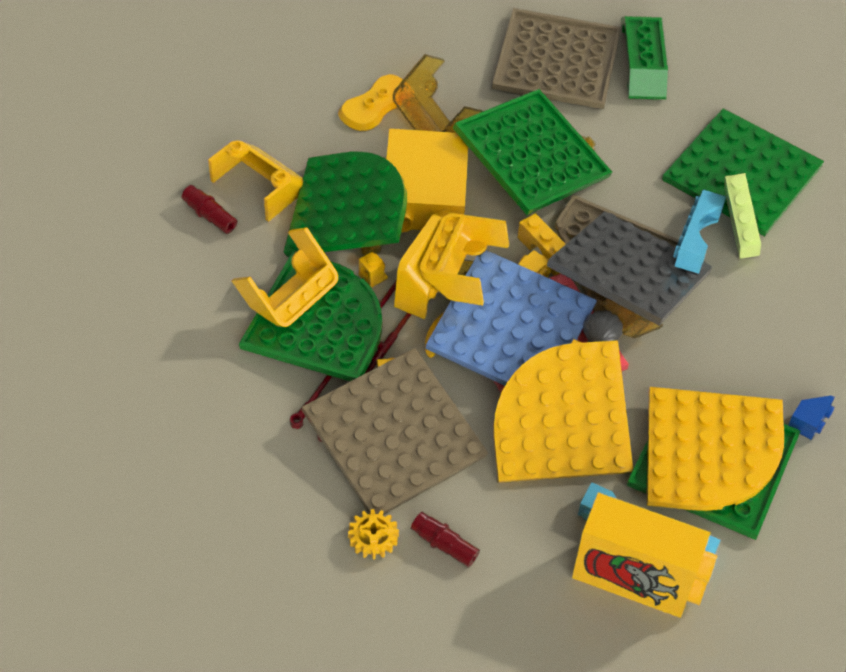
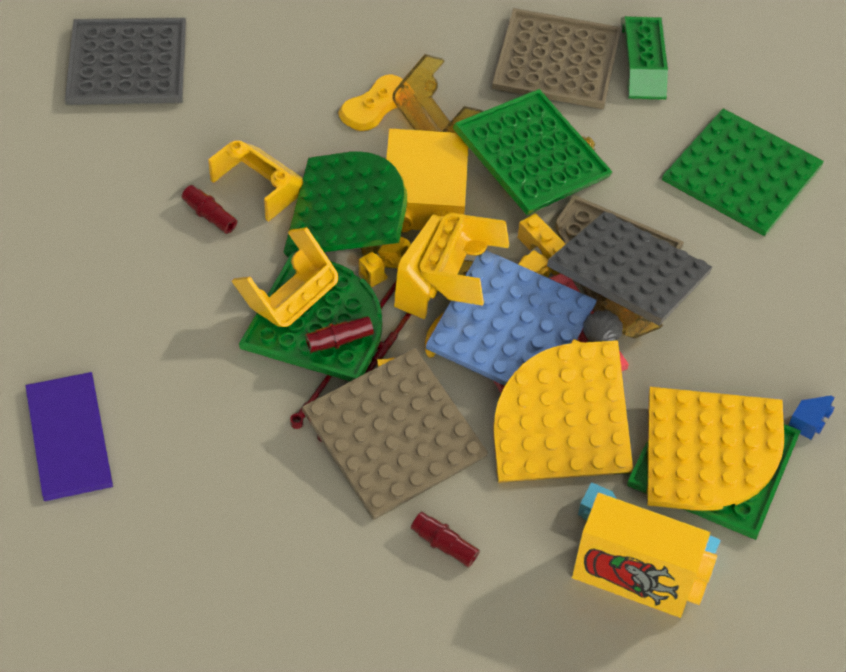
(68, 436): none -> dark purple tile
(126, 61): none -> dark grey plate
(338, 334): none -> dark red piece
(373, 534): yellow gear -> none
(392, 253): none -> yellow brick
(691, 247): medium azure arch -> none
(742, 216): yellowish green brick -> none

